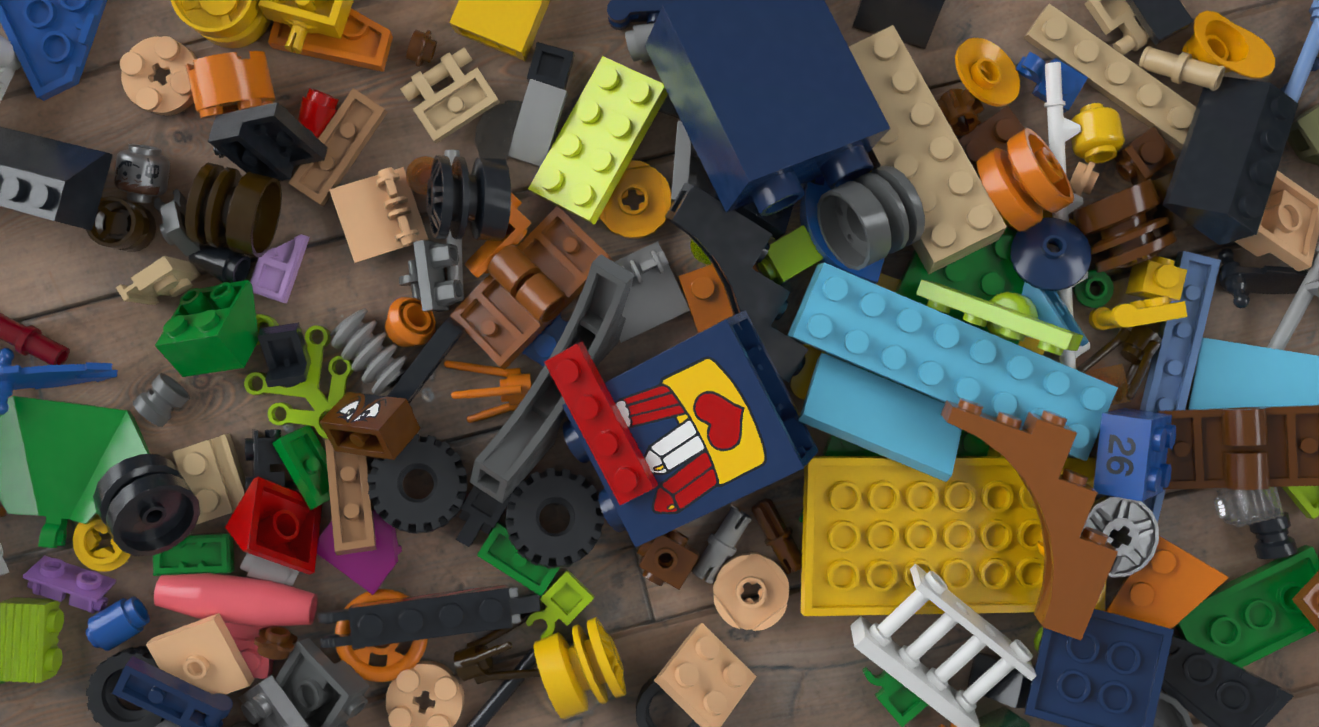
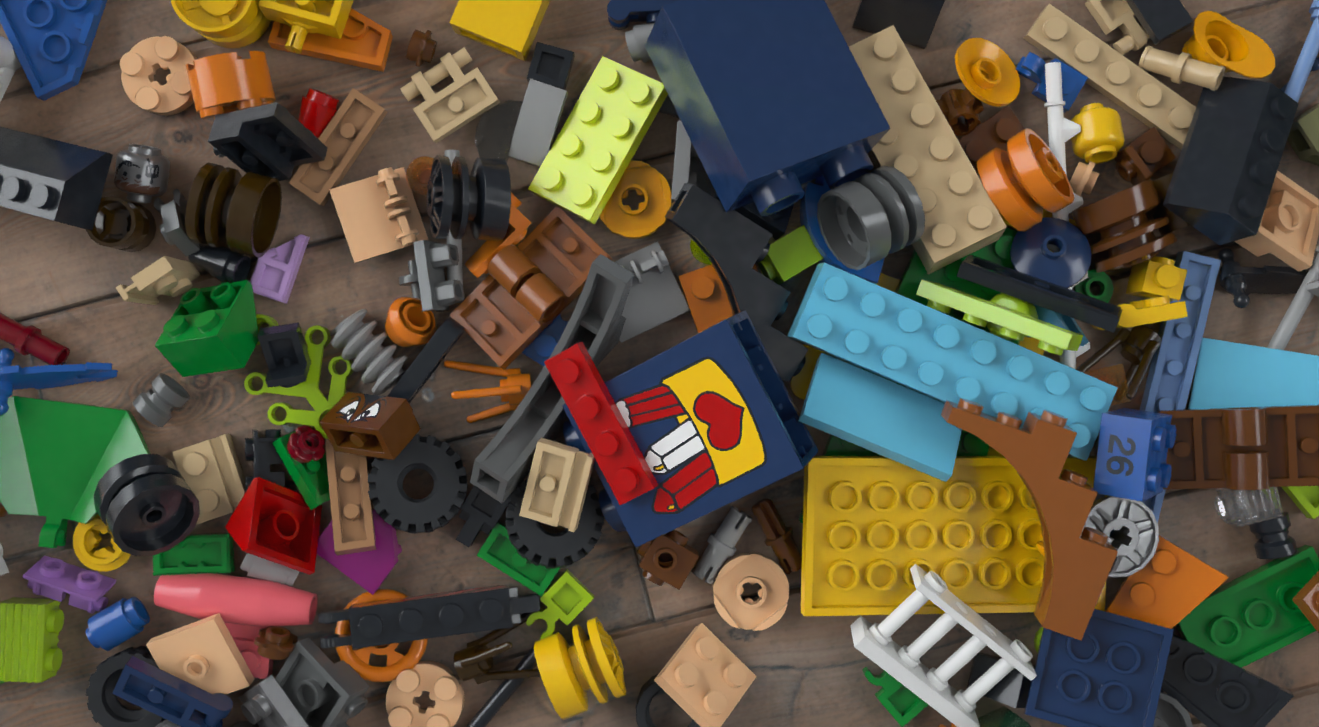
(299, 448): none -> dark red plate
(557, 484): none -> tan plate
(1040, 292): none -> black tile

